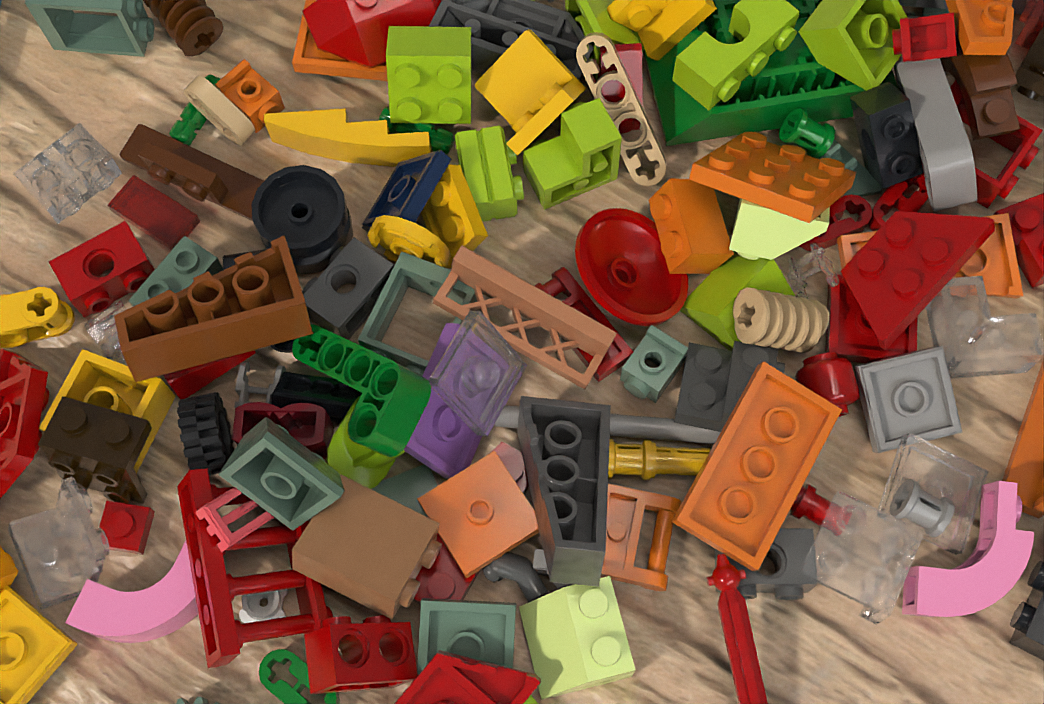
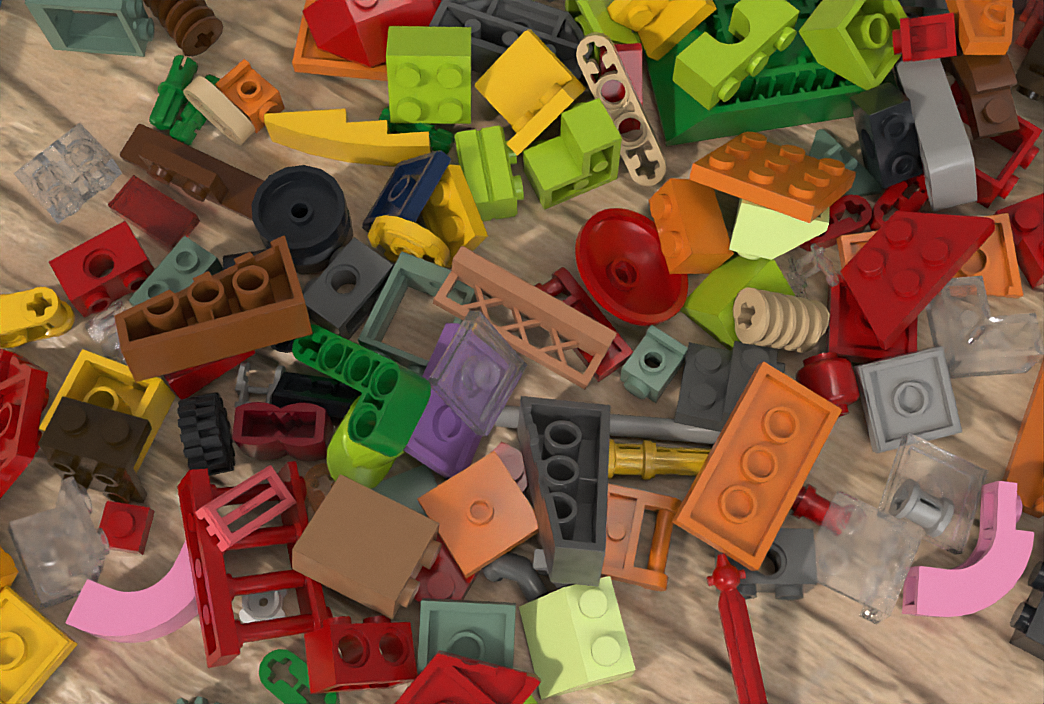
(171, 93): none -> green axle
(282, 474): sand green slope -> none
(807, 133): green bush -> none

